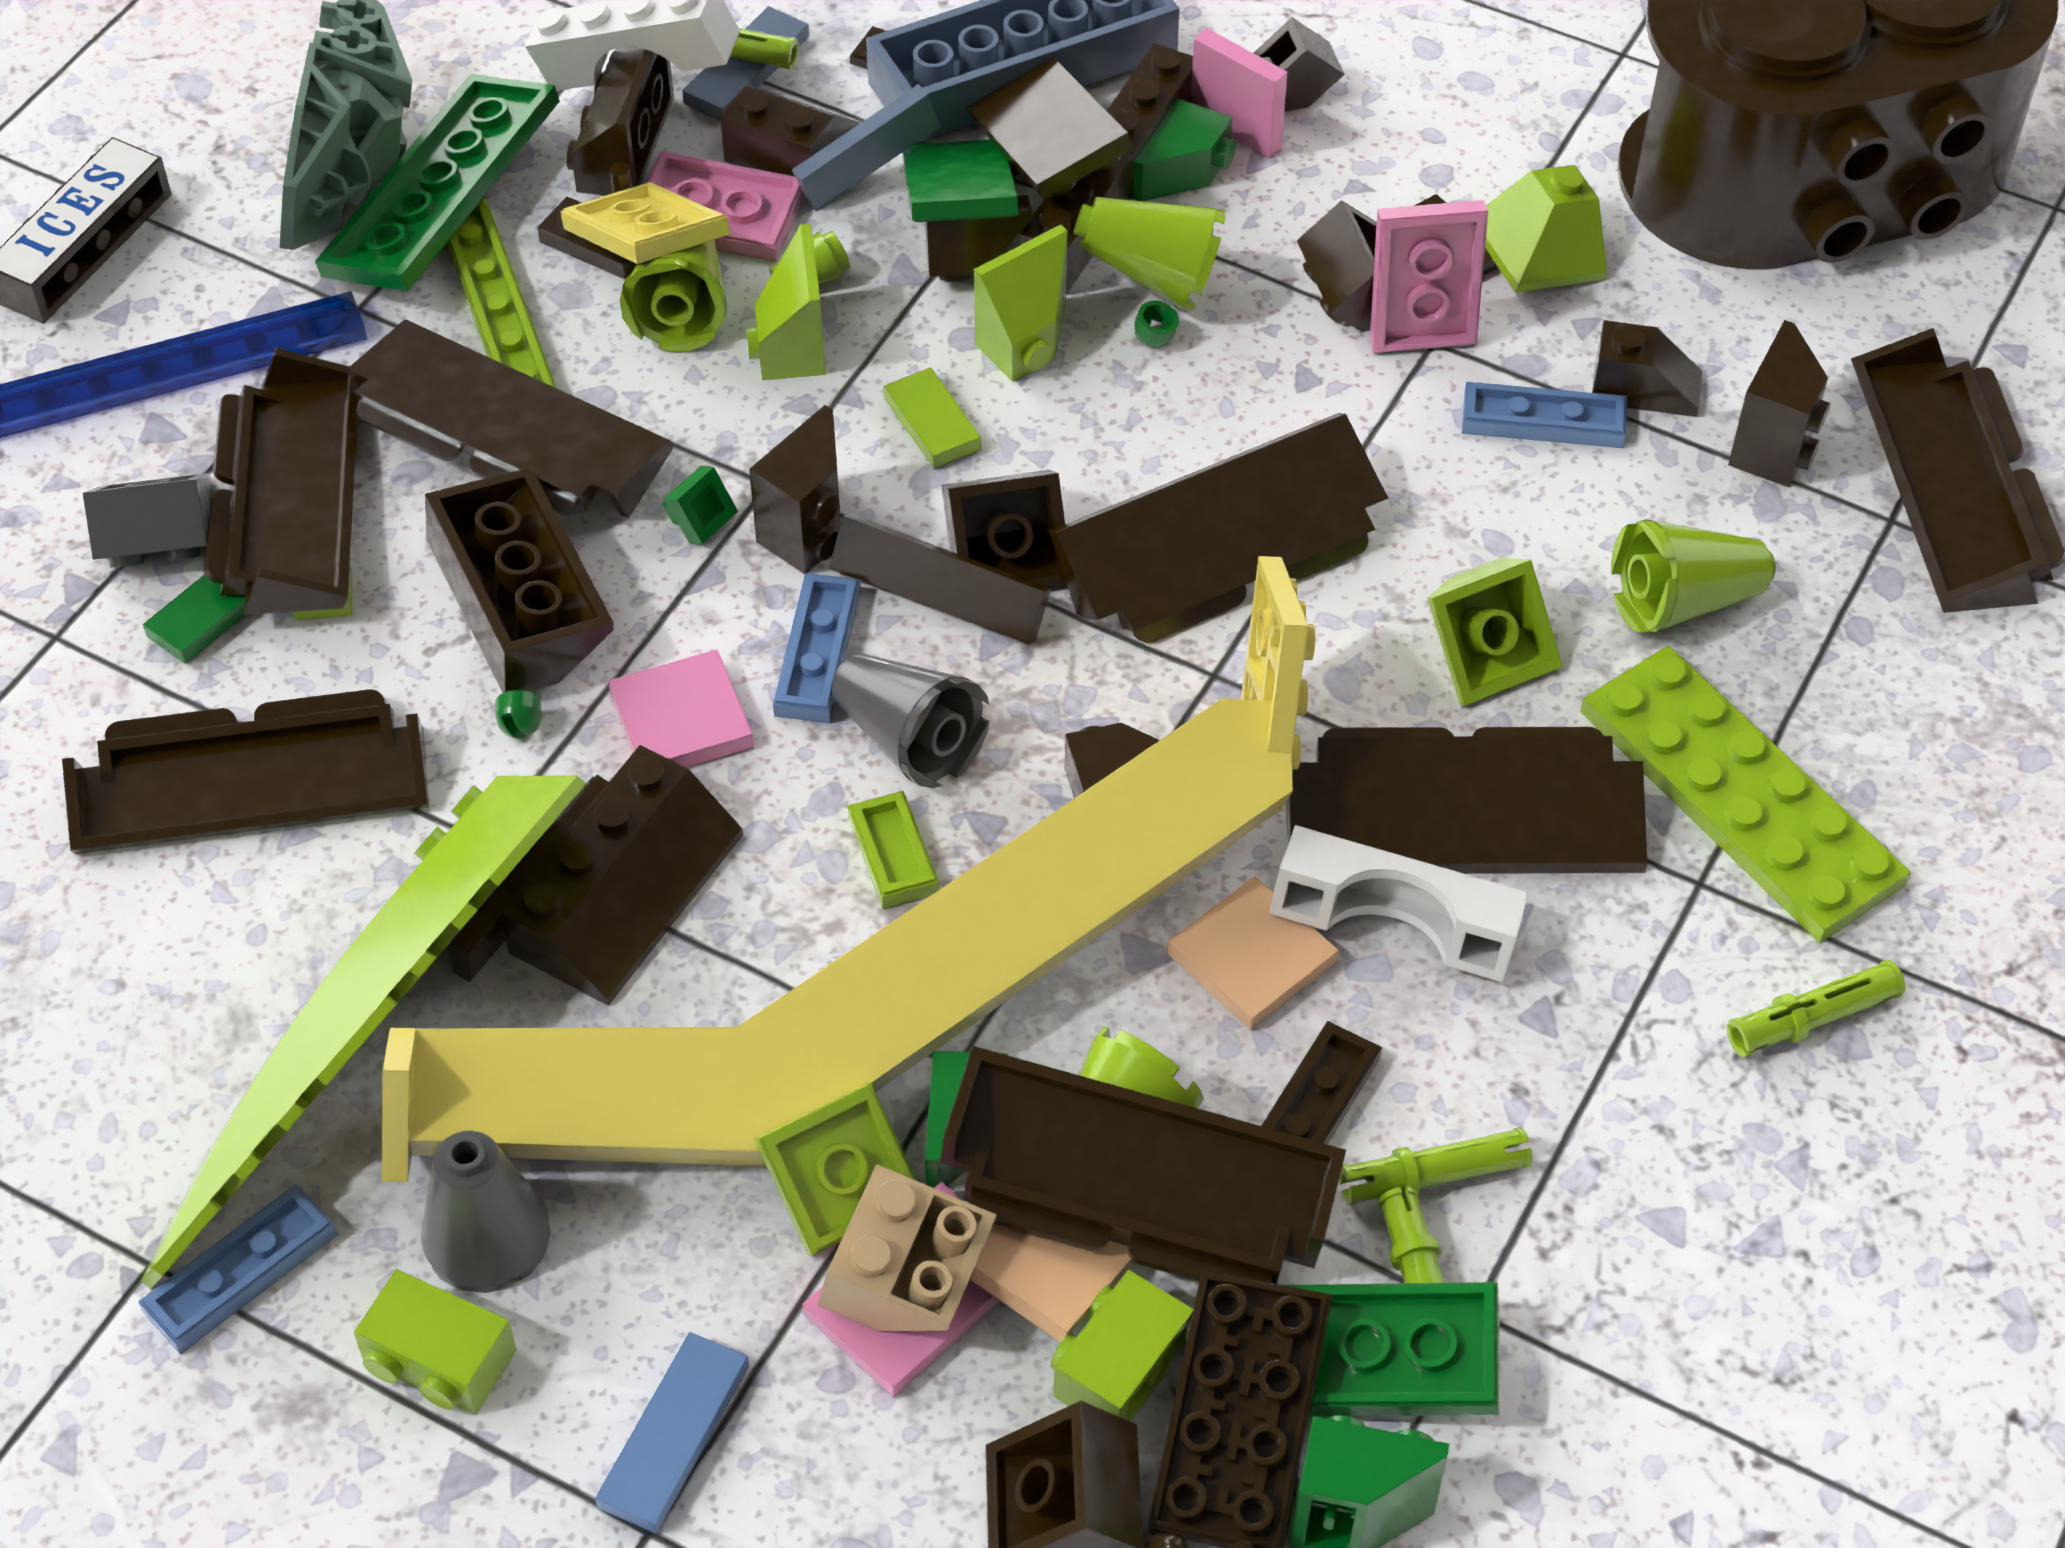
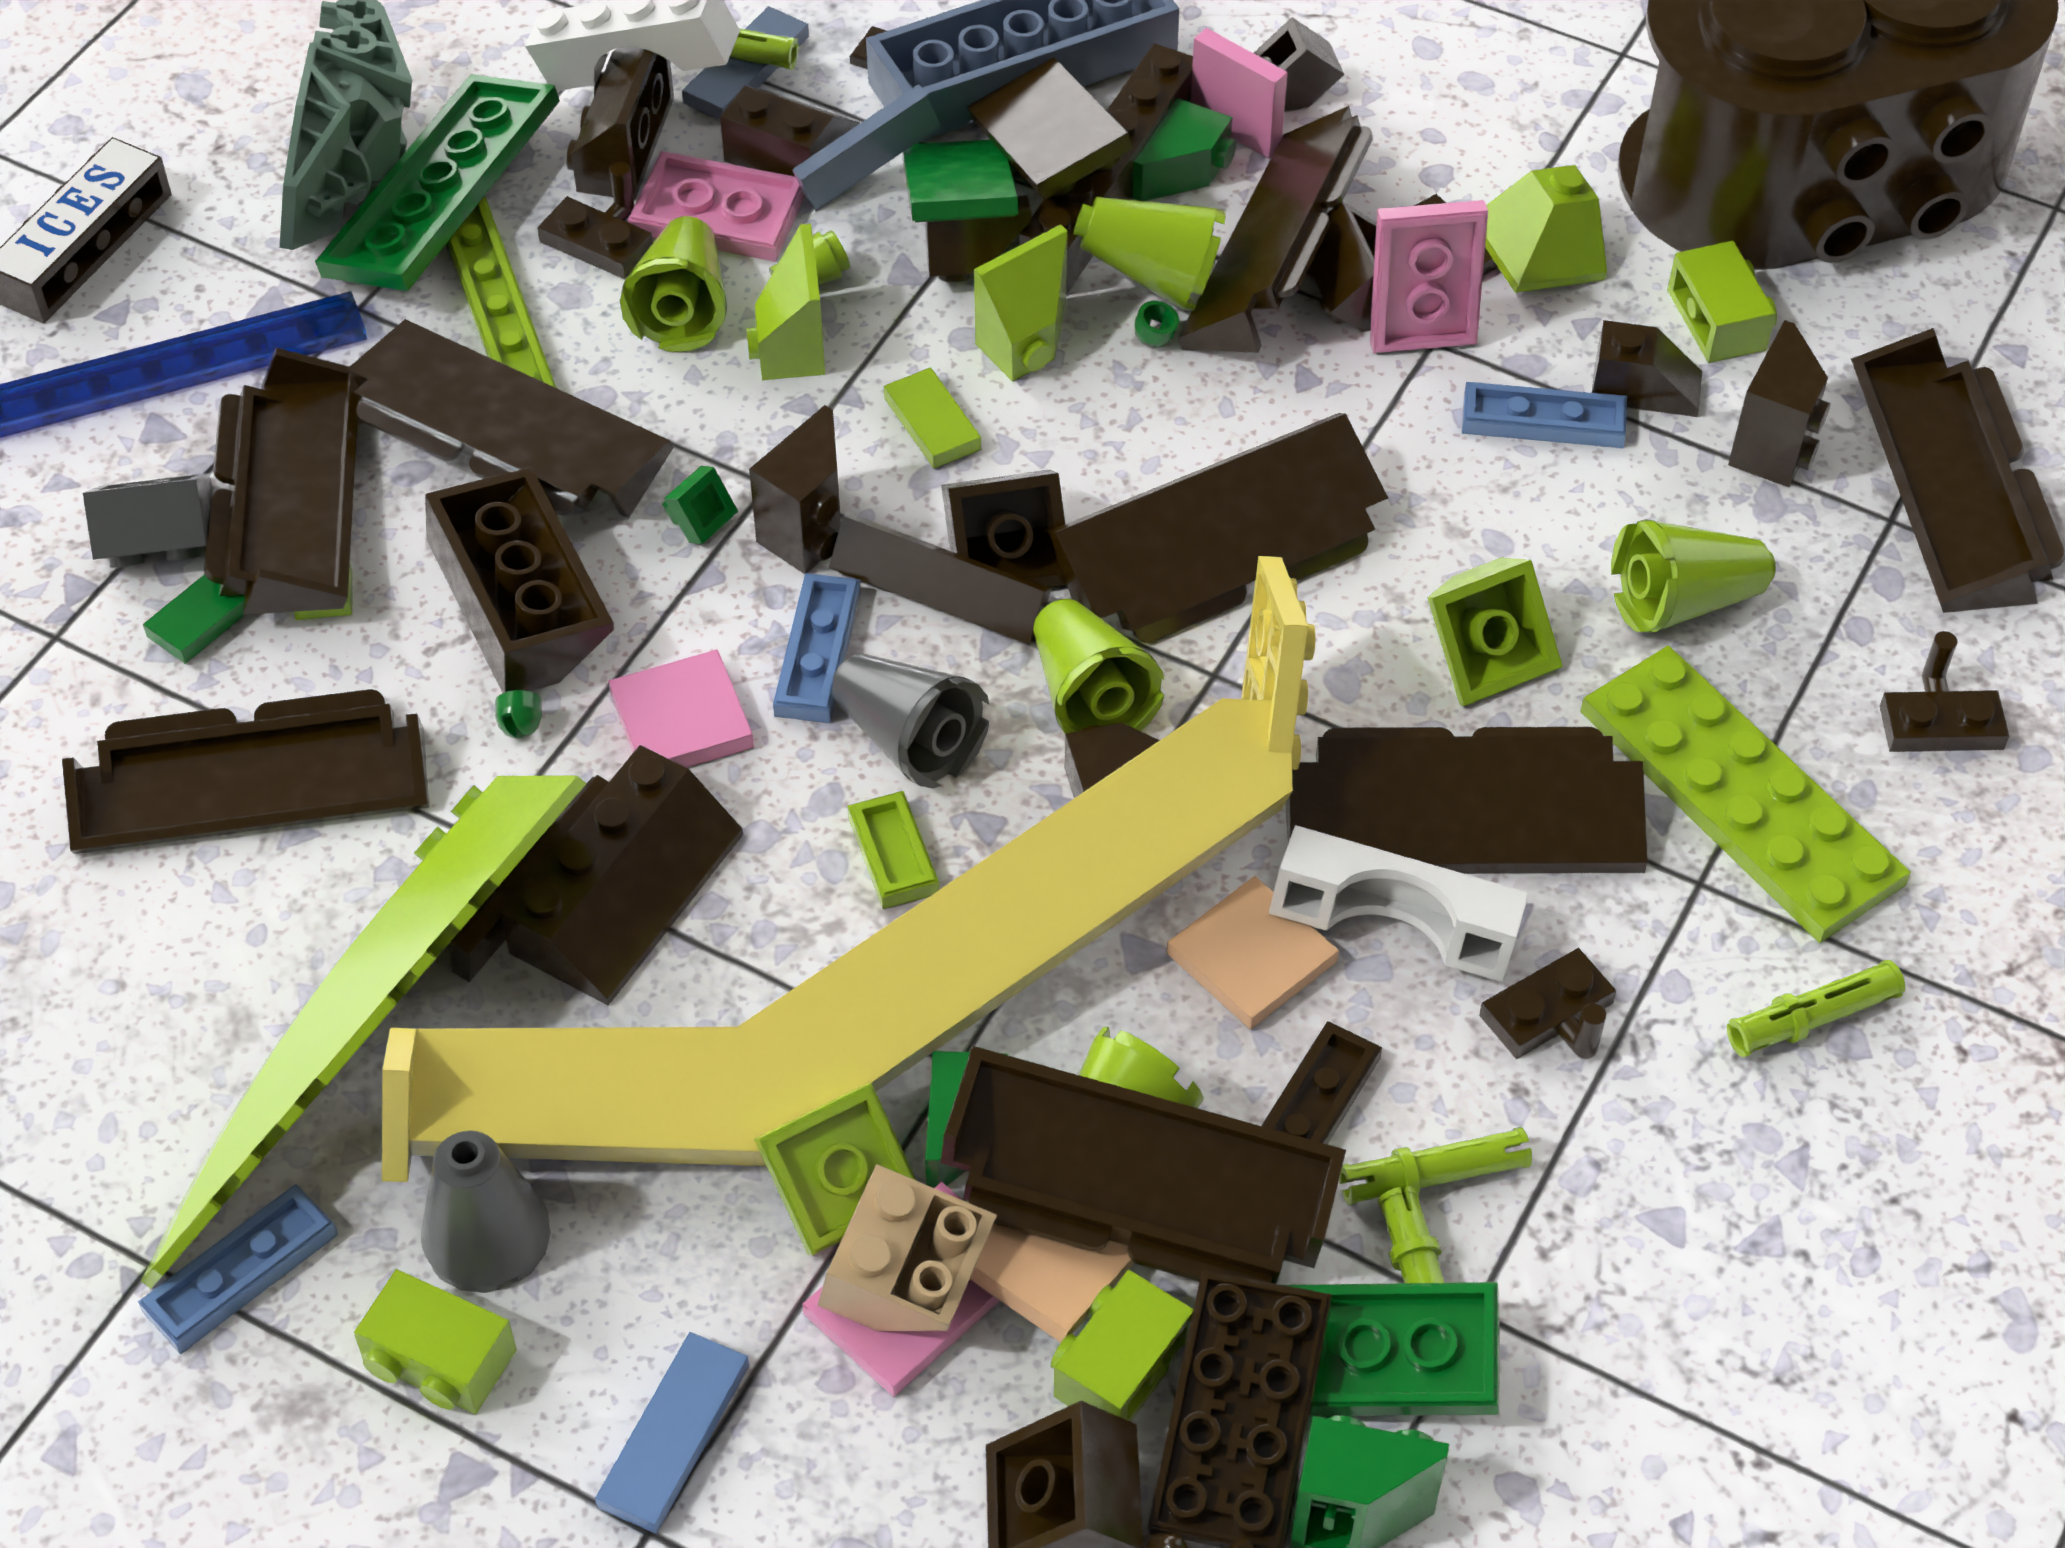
(644, 222): light yellow tile -> none
(1095, 670): none -> lime cone
(1278, 232): none -> dark brown slope
(1556, 1000): none -> dark brown plate
(1721, 301): none -> lime brick
(1943, 717): none -> dark brown plate

